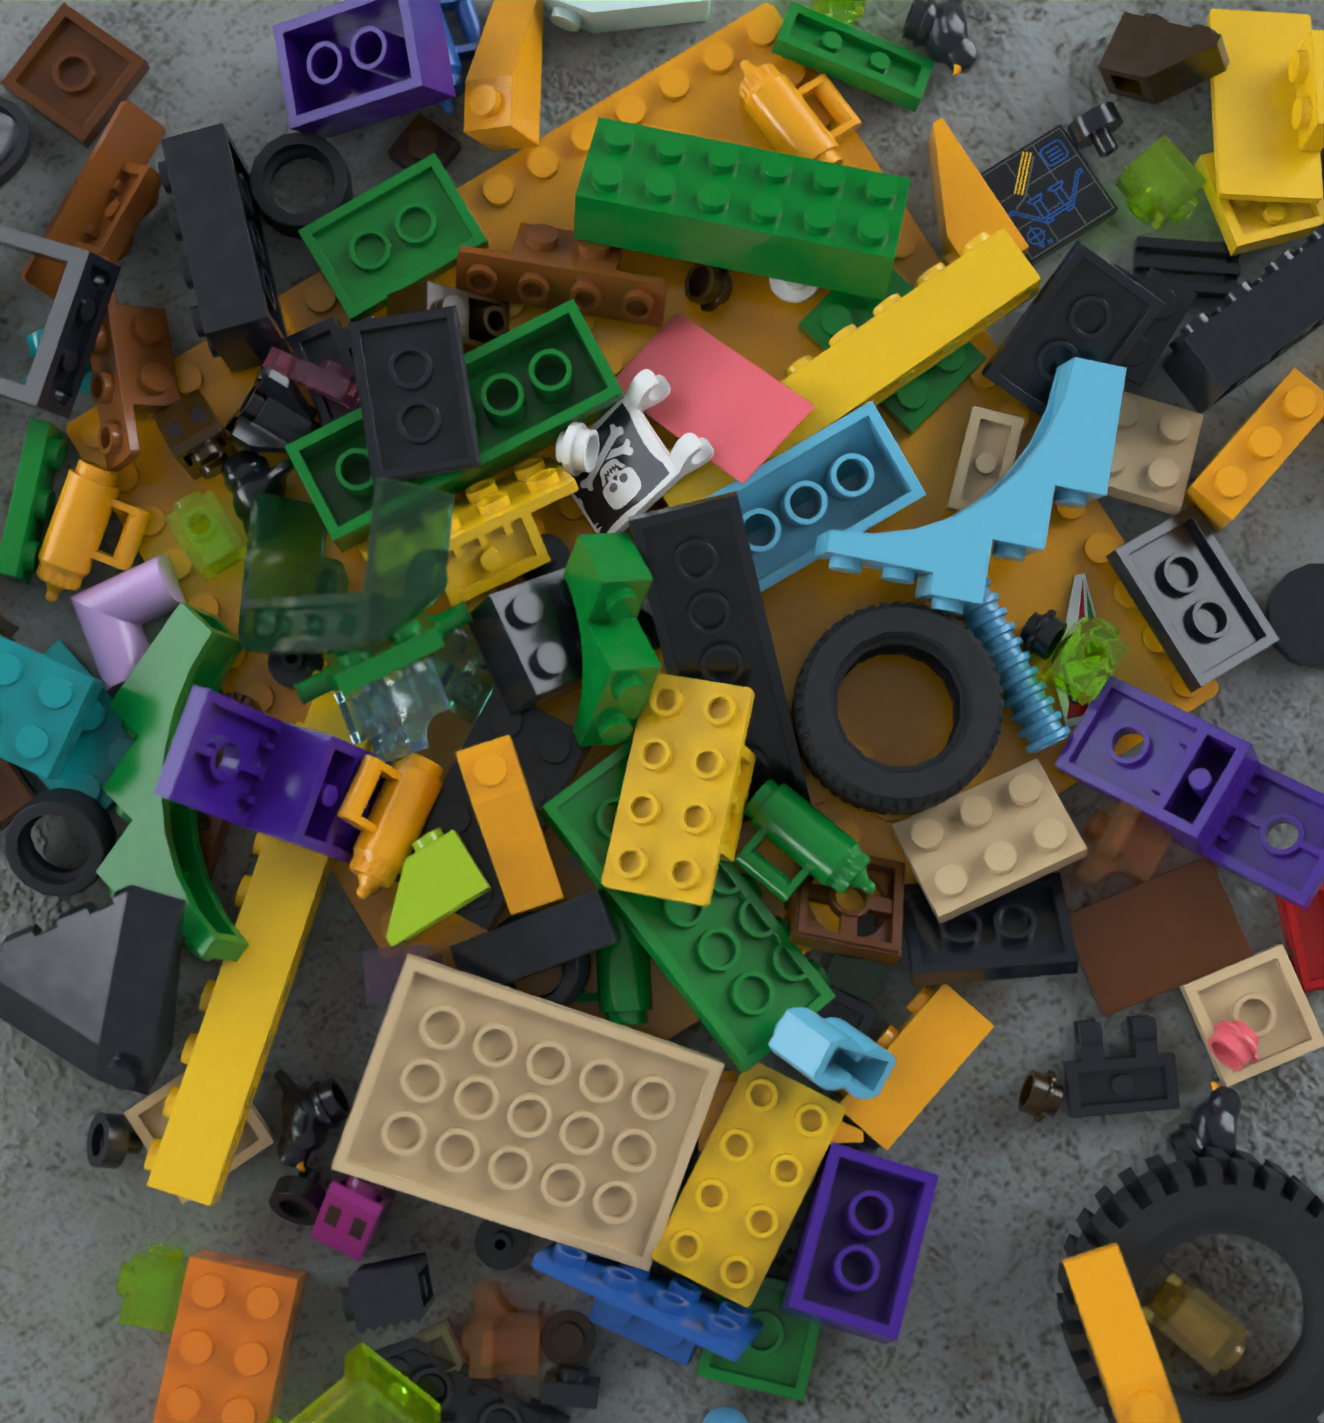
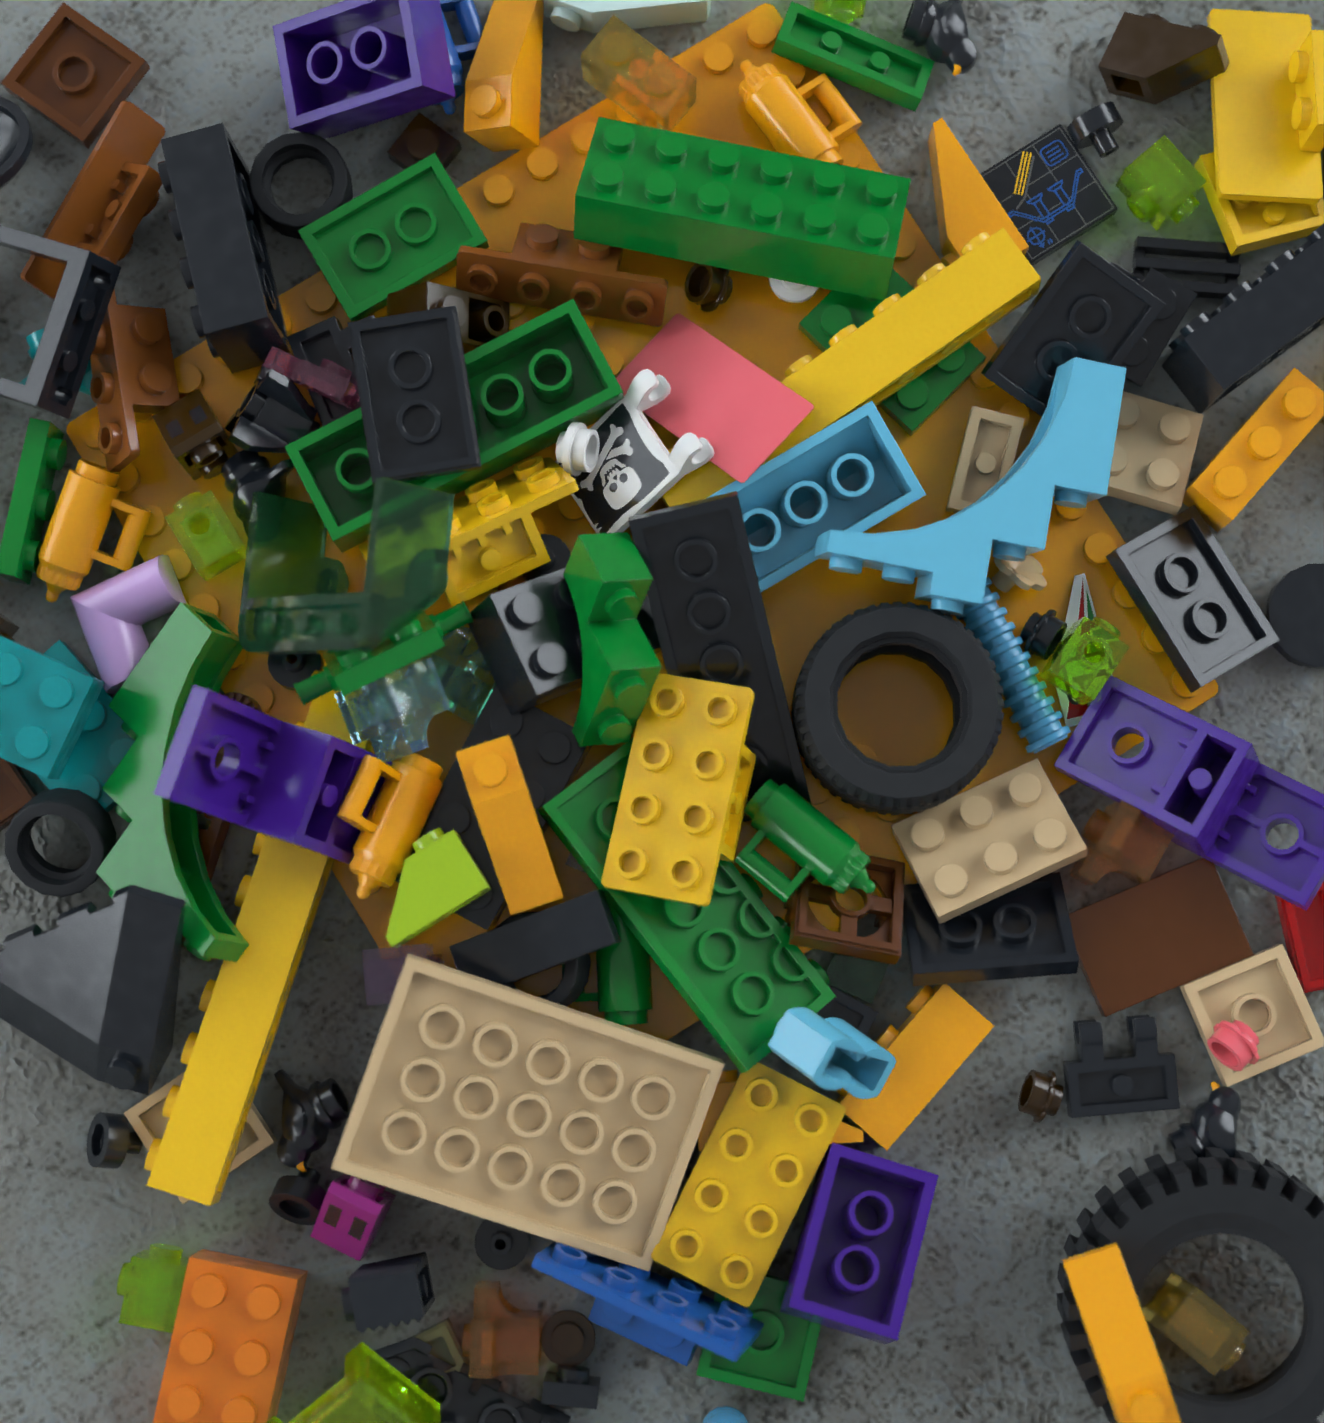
(638, 76): none -> clear yellow brick
(1024, 574): none -> tan plant

